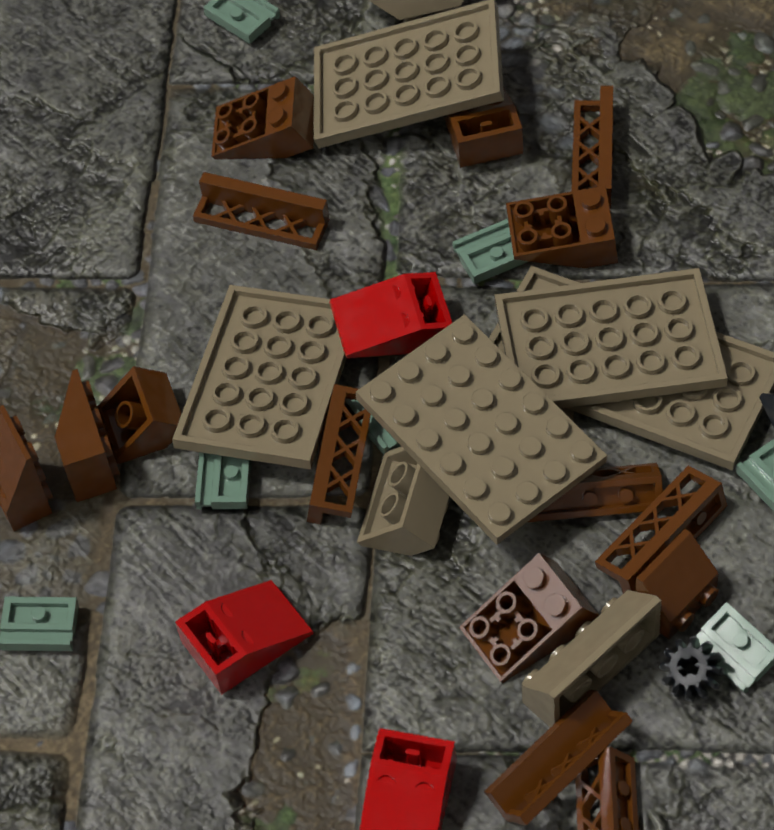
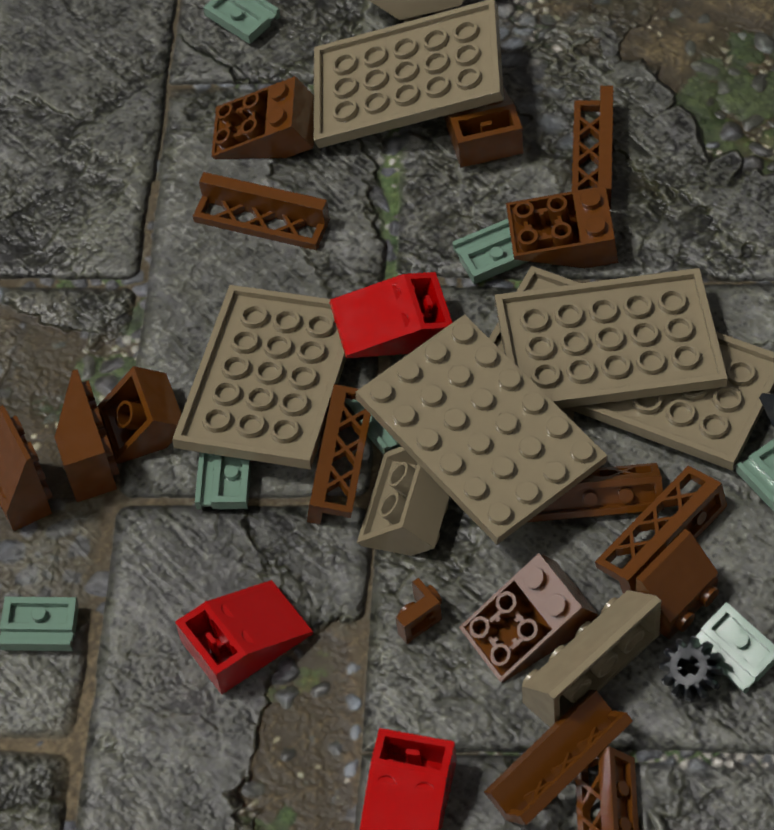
(419, 616): none -> reddish brown bracket

